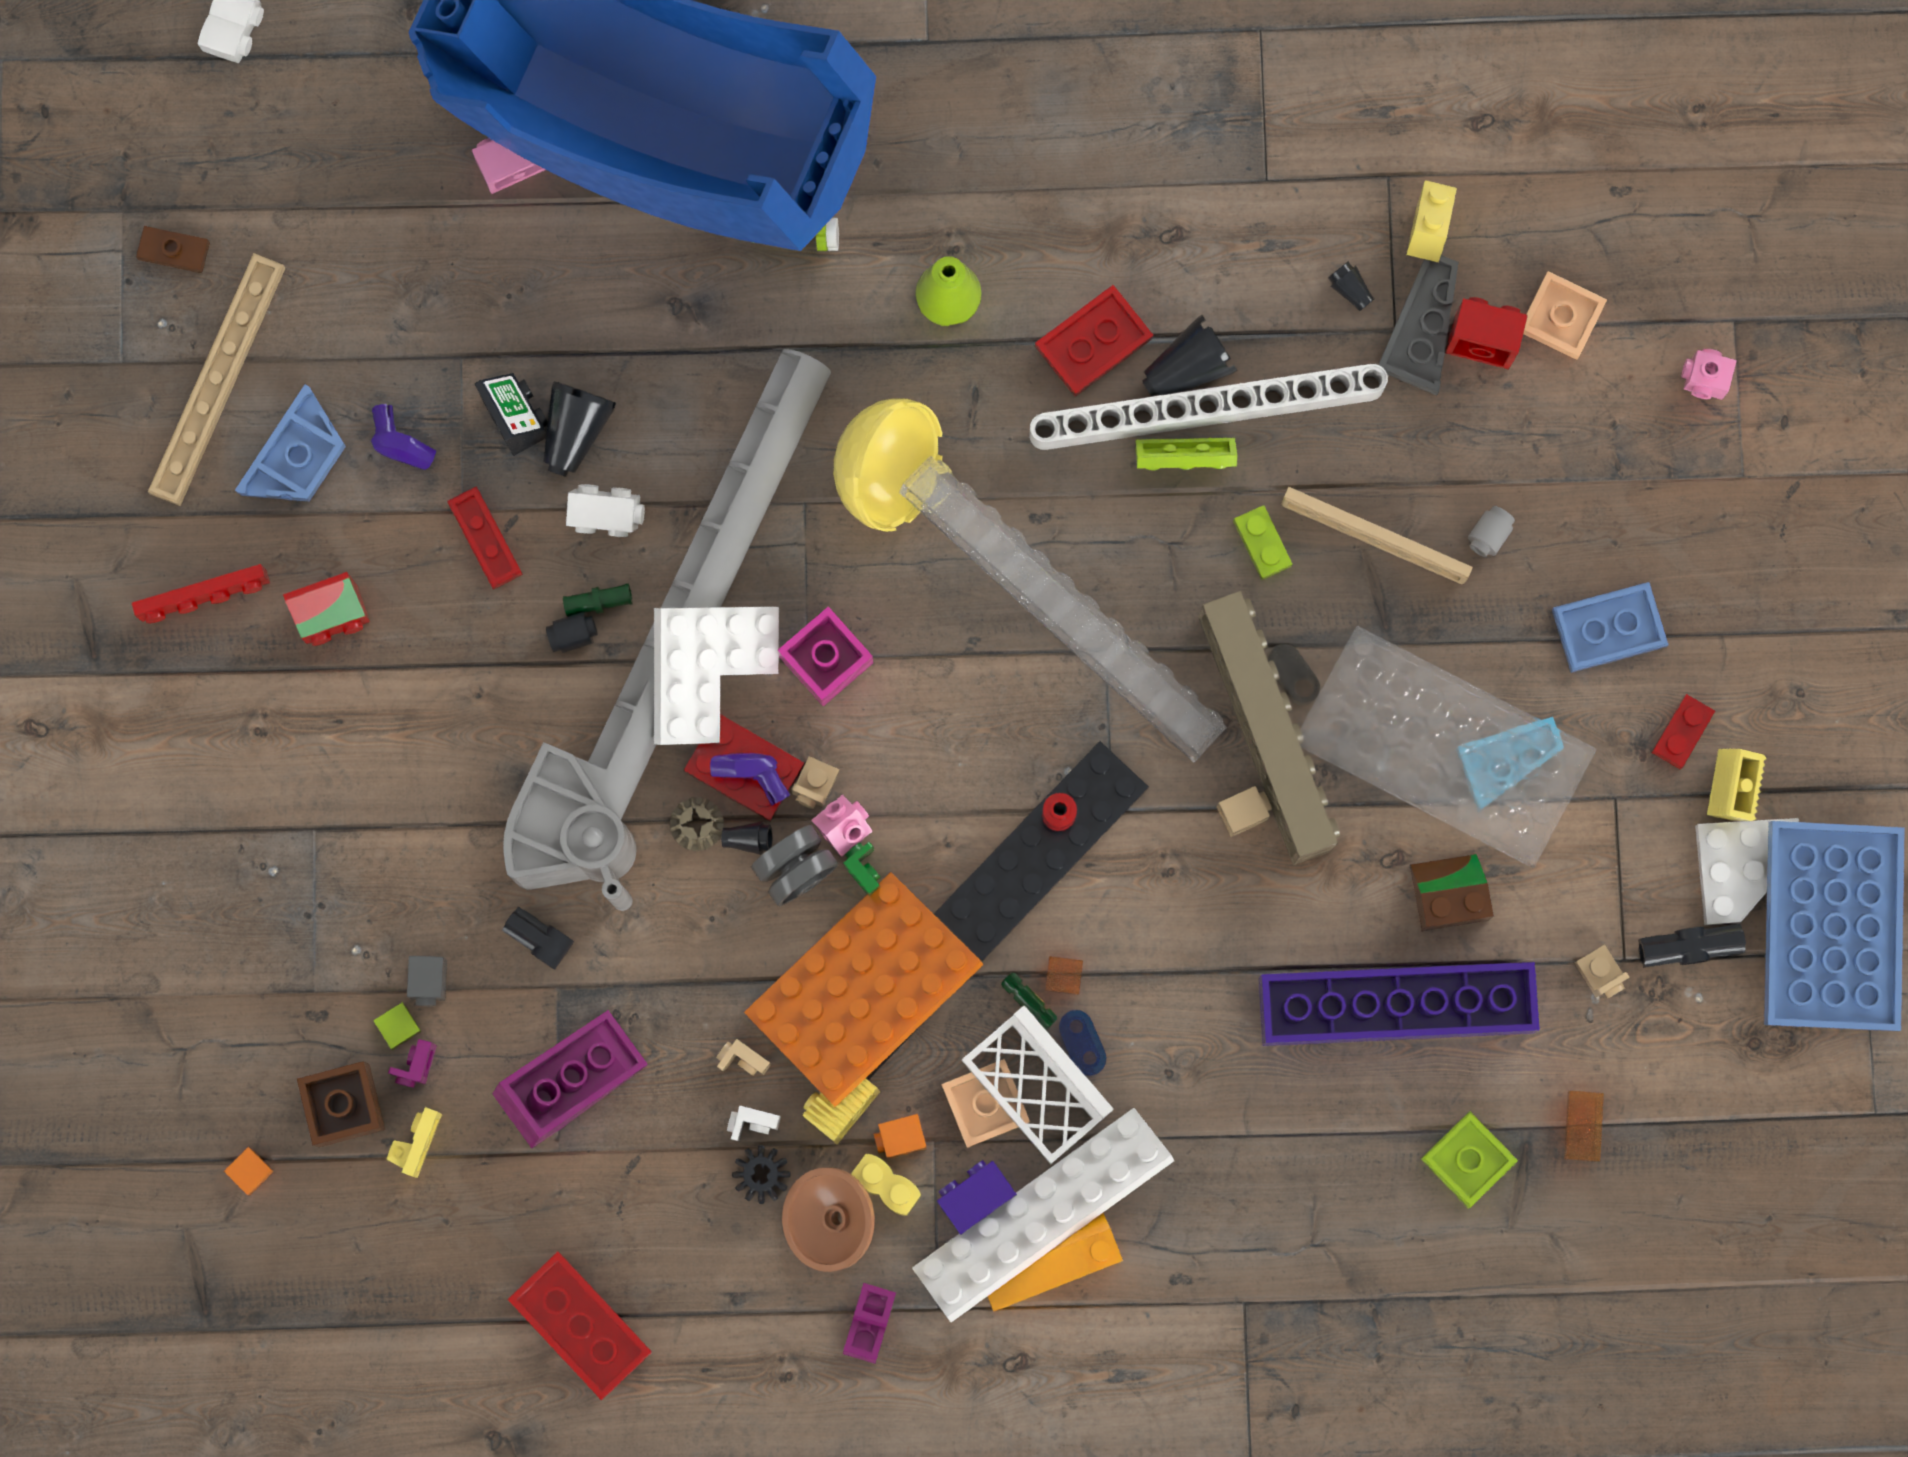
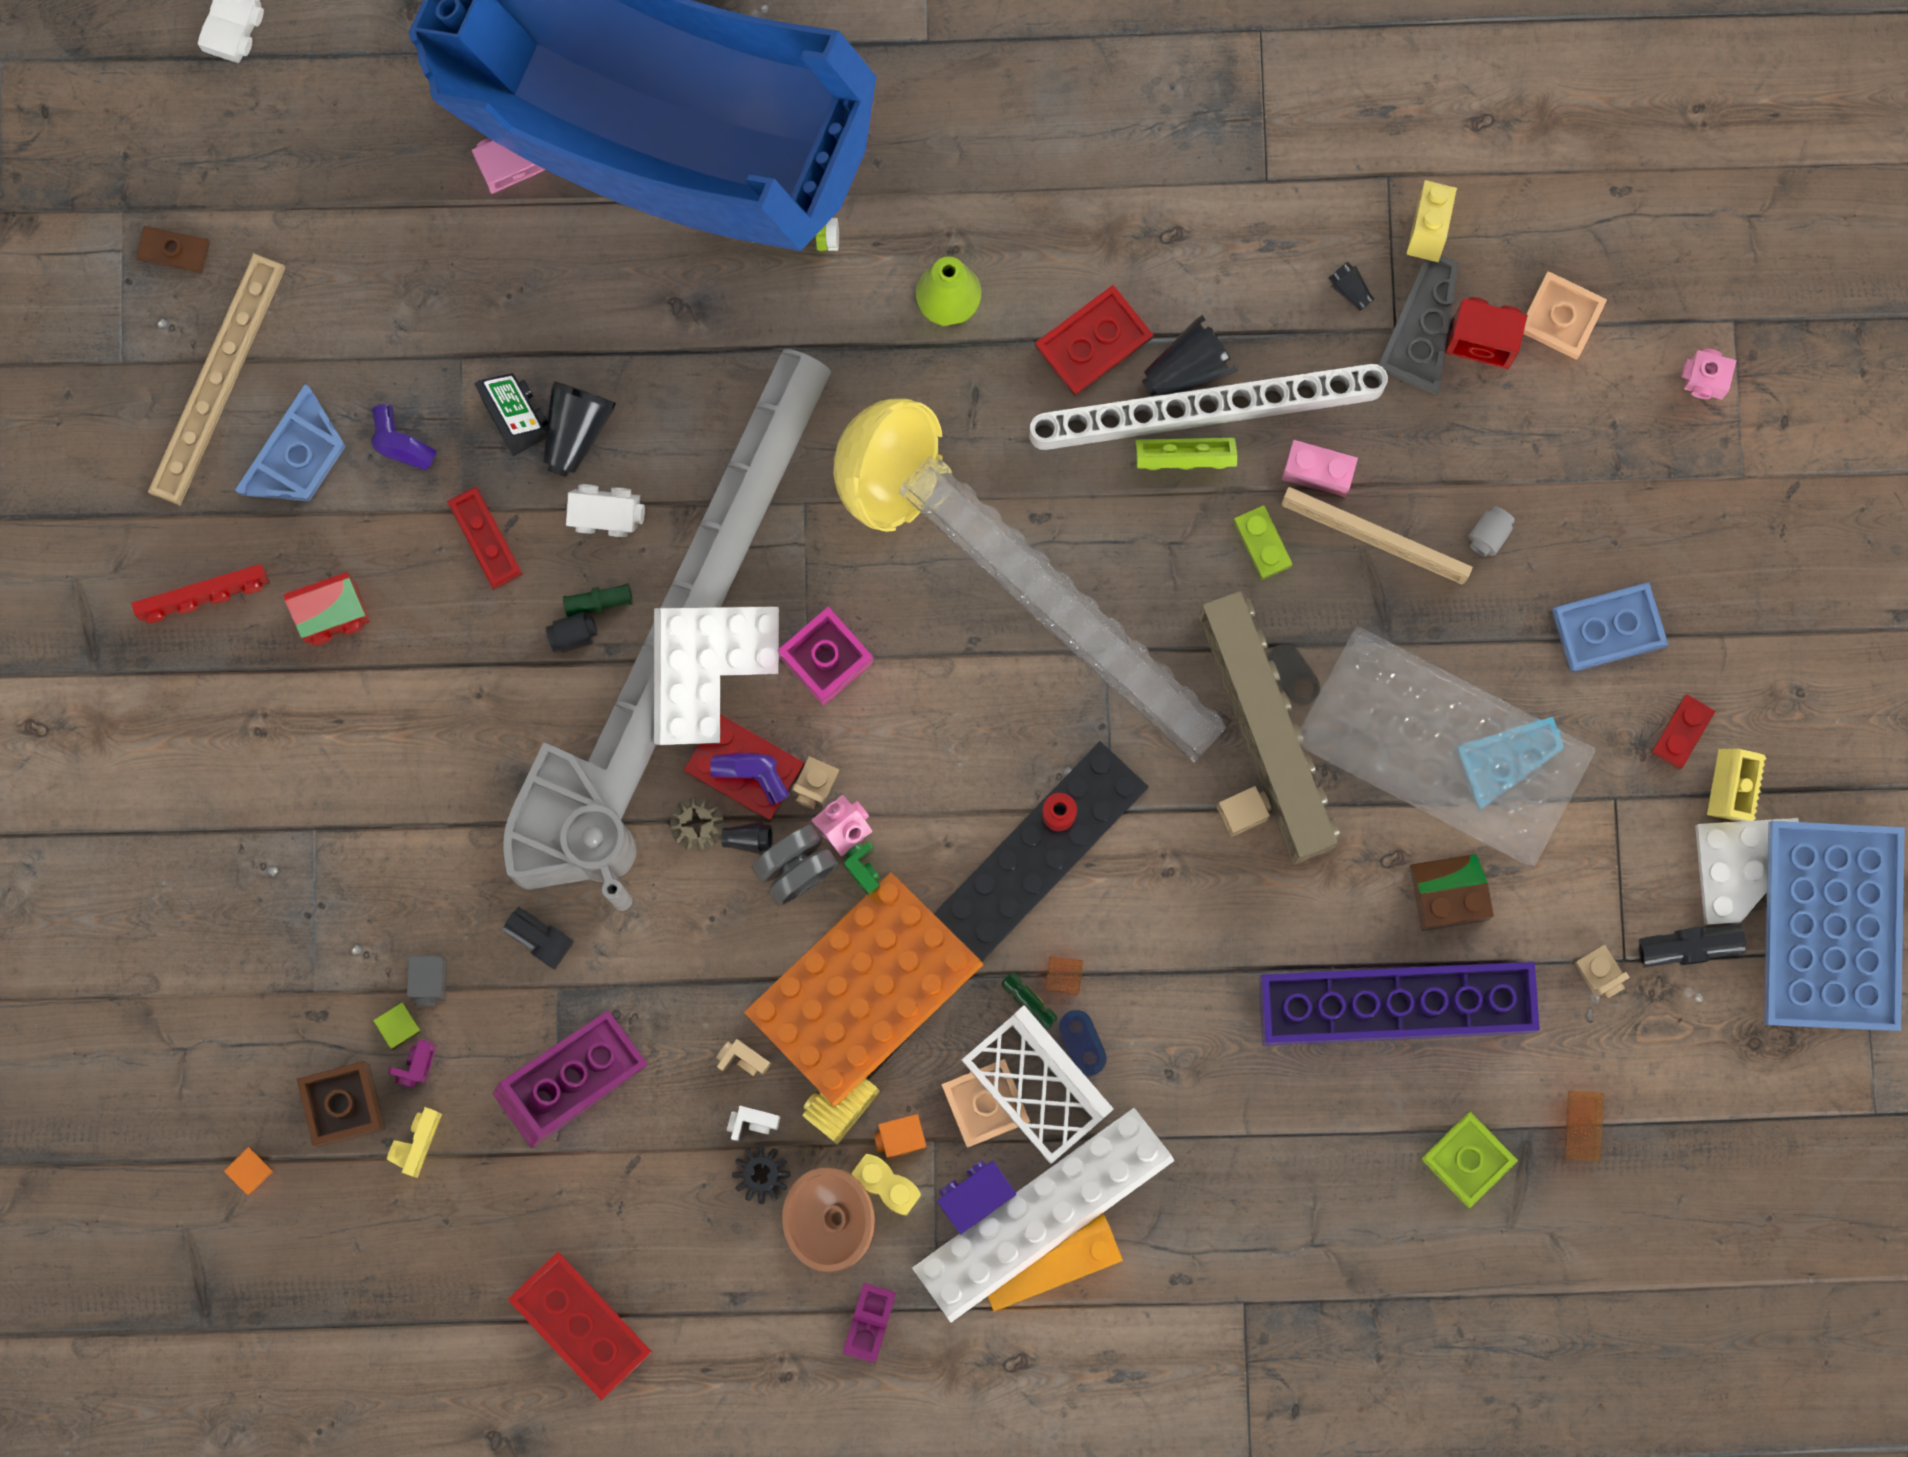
(1319, 468): none -> bright pink brick

